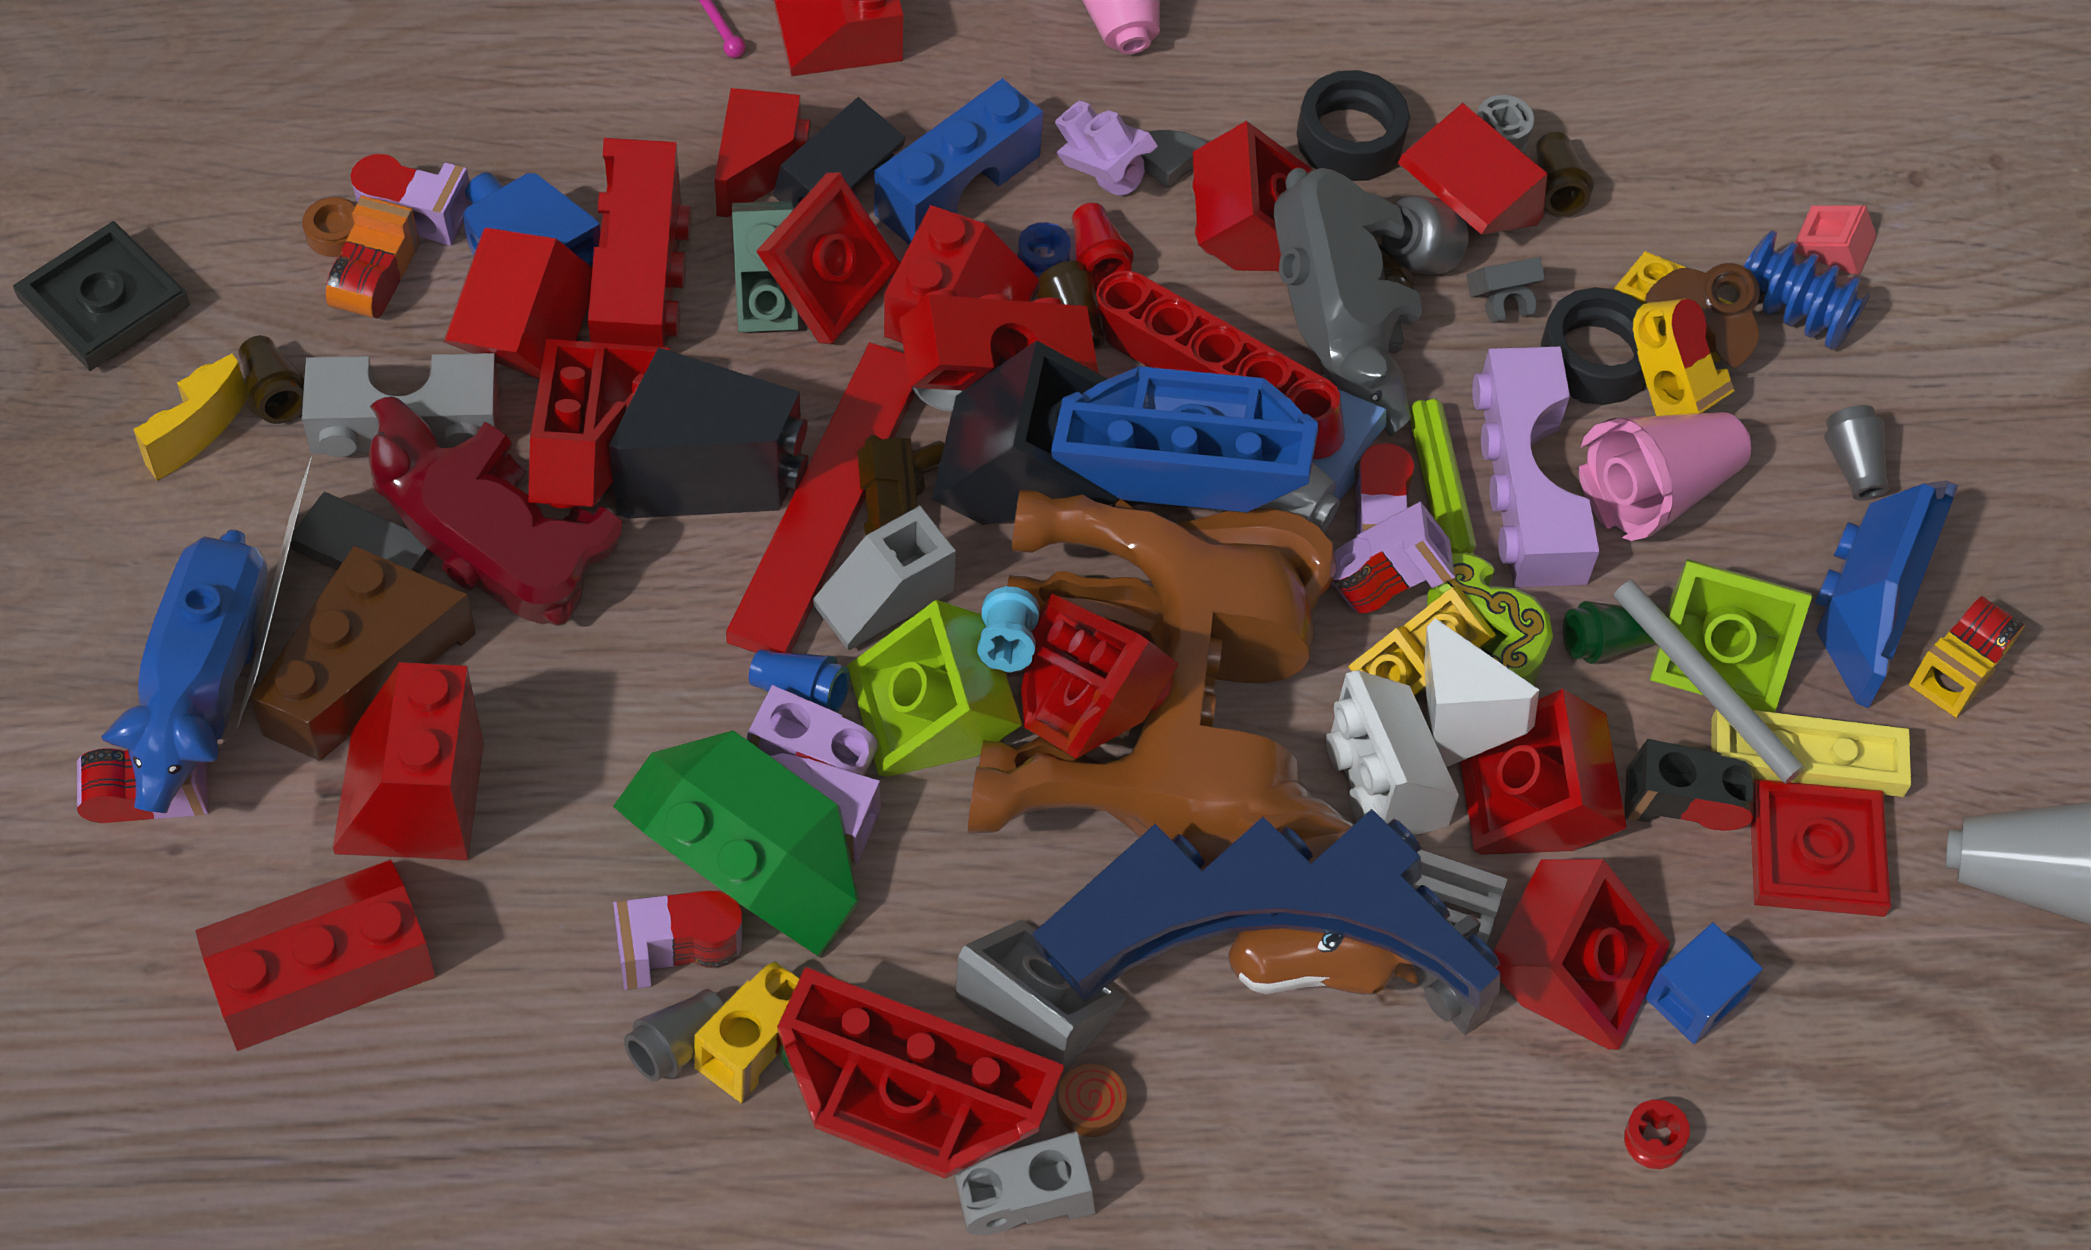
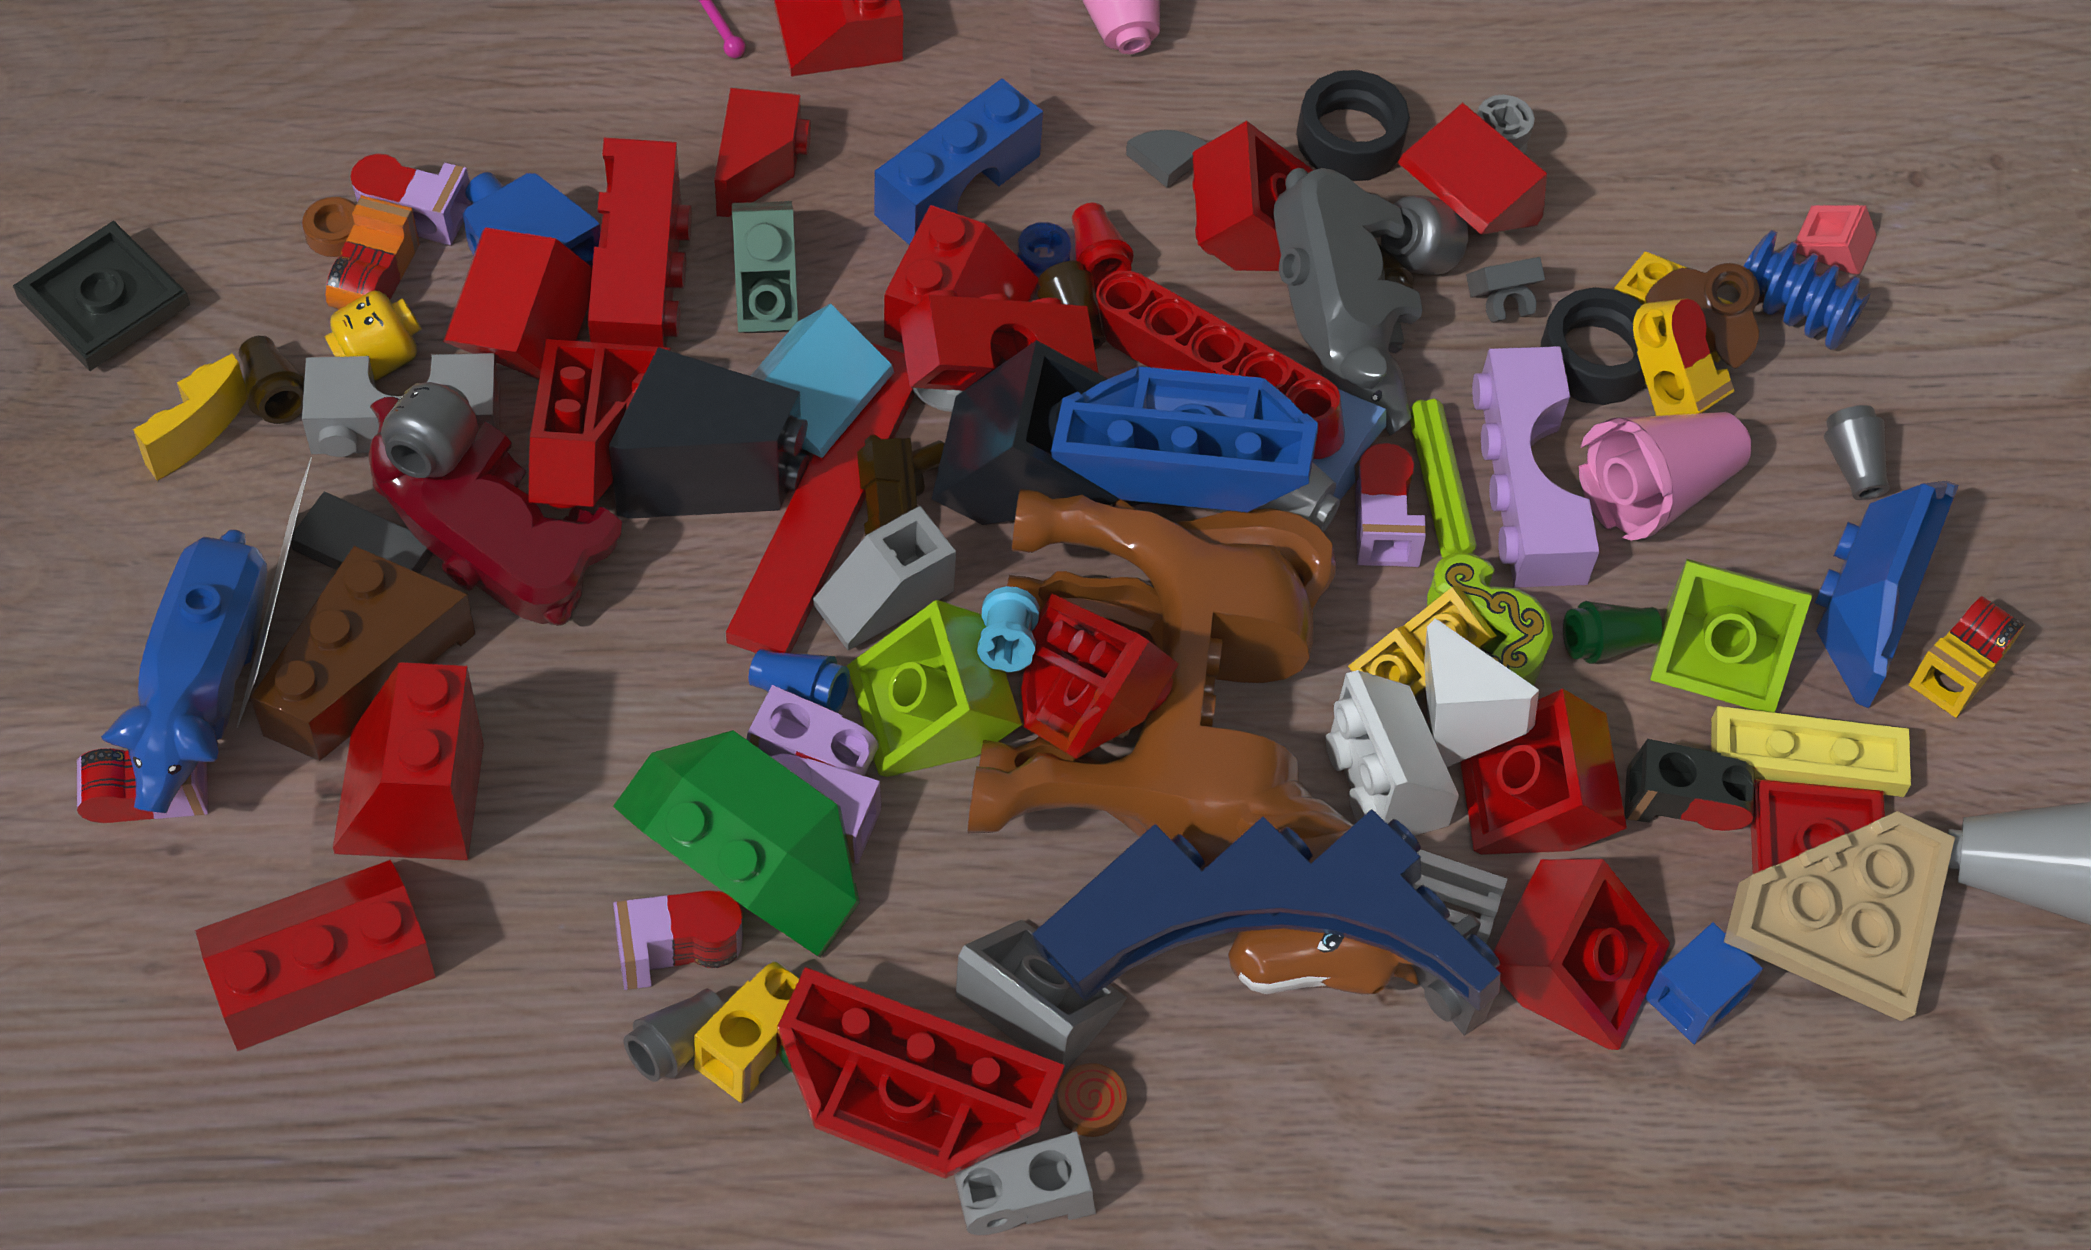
(377, 330): none -> yellow head
(429, 430): none -> flat silver head
(828, 257): red tile -> none
(831, 370): none -> medium azure slope
(848, 144): black hinge -> none
(1104, 147): lavender hips -> none
(1392, 559): lavender leg -> none
(1568, 180): dark brown cone -> none
(1653, 1153): red bush -> none
(1709, 682): light grey bar -> none
(1851, 912): none -> tan plate

